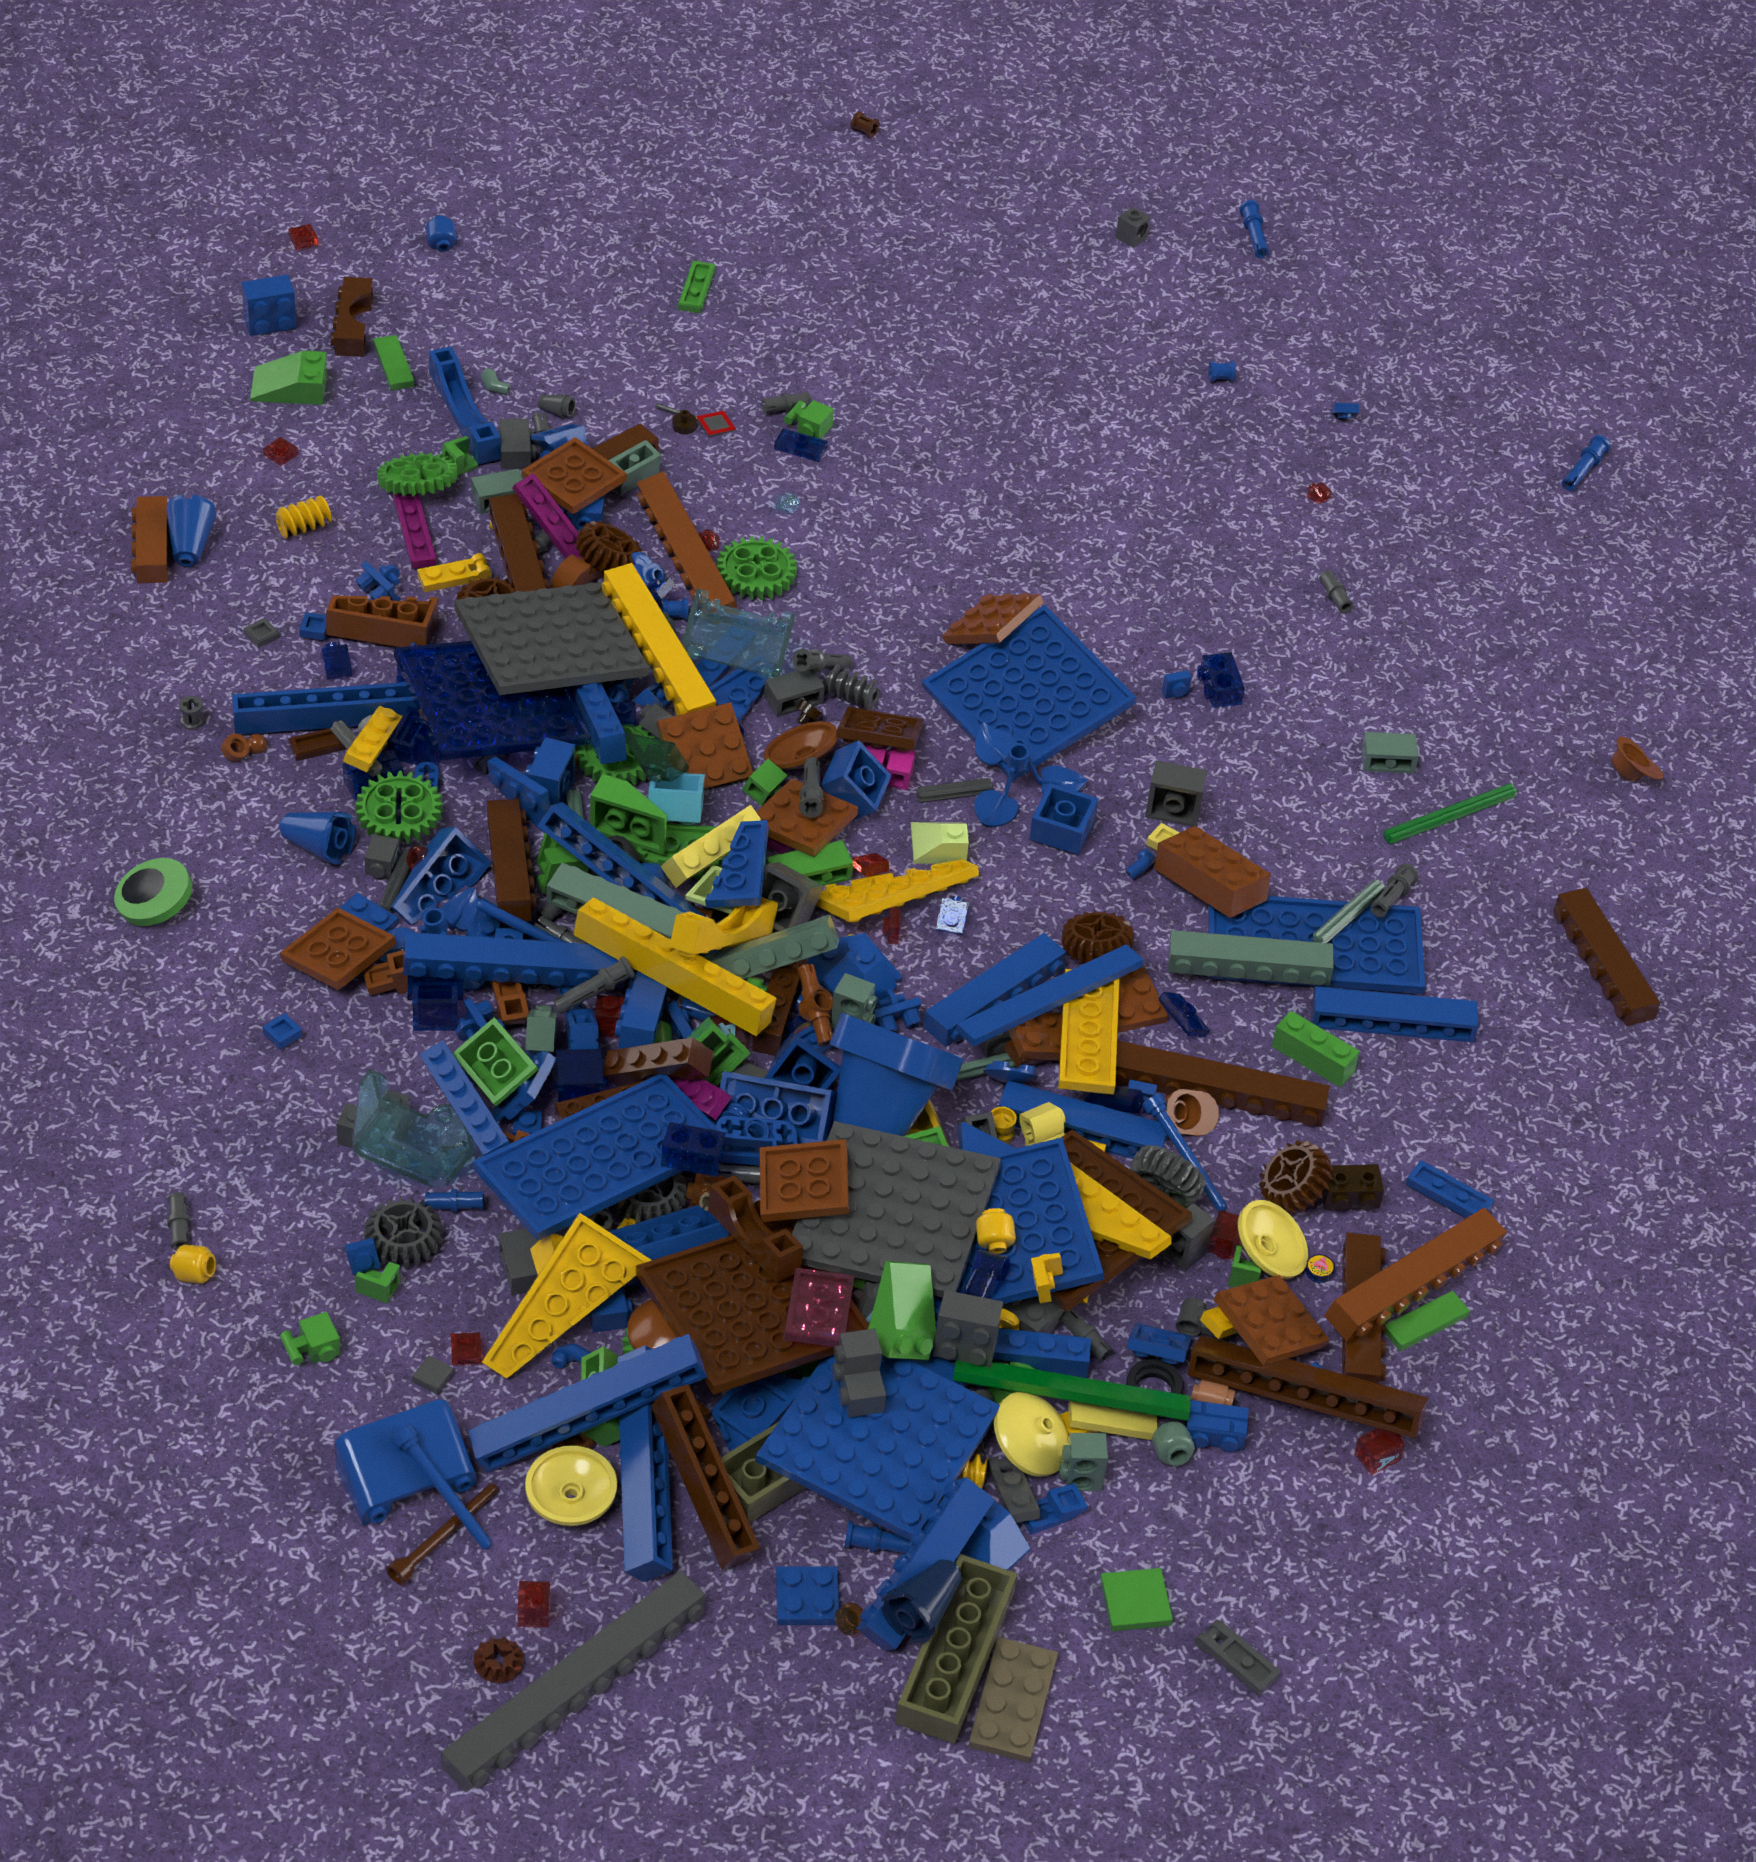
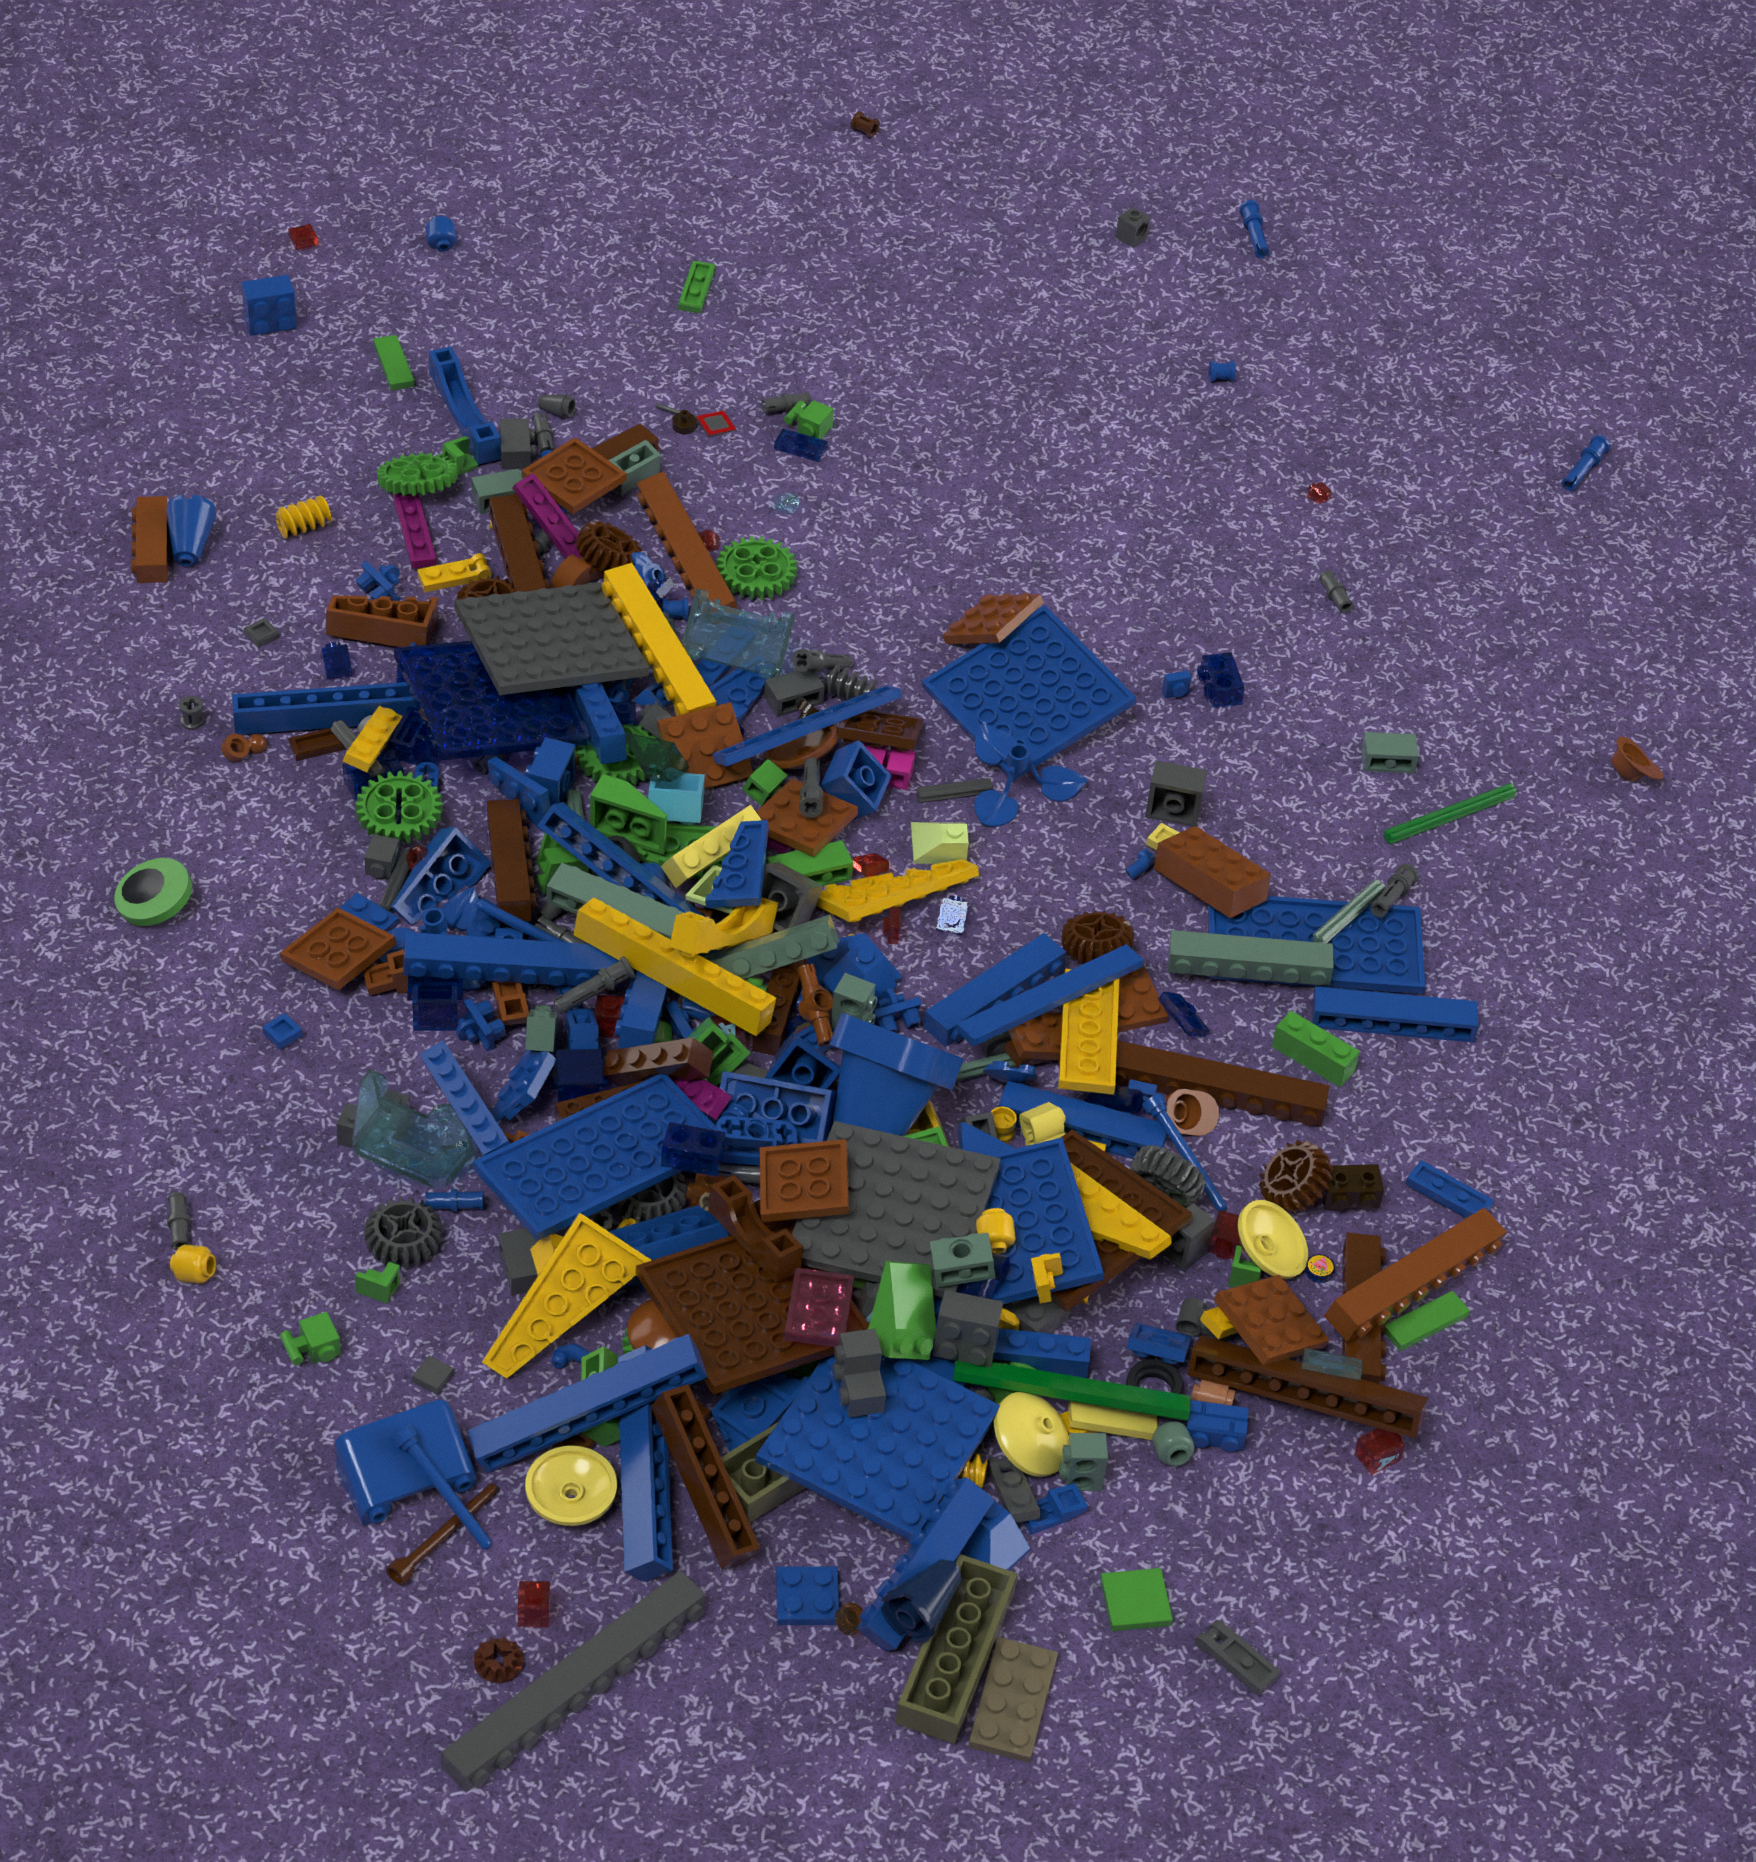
(280, 451): clear red plate -> none
(291, 379): bright green slope -> none
(313, 626): blue plate -> none
(320, 833): blue cone -> none
(350, 334): reddish brown arch -> none
(362, 1256): blue plate -> none
(466, 1348): clear red plate -> none
(492, 384): sand green arm -> none
(495, 1061): bright green slope -> none
(527, 1121): blue plate -> none
(556, 437): blue slope -> none
(591, 512): blue brick -> none
(611, 1313): blue brick -> none
(806, 725): none -> blue tile
(875, 1539): blue pin -> none
(974, 1266): none -> sand green brick
(1063, 818): blue brick -> none
(1080, 1328): dark grey pin -> none
(1332, 1364): none -> clear light blue tile
(1345, 410): blue plate -> none
(1606, 957): reddish brown brick -> none

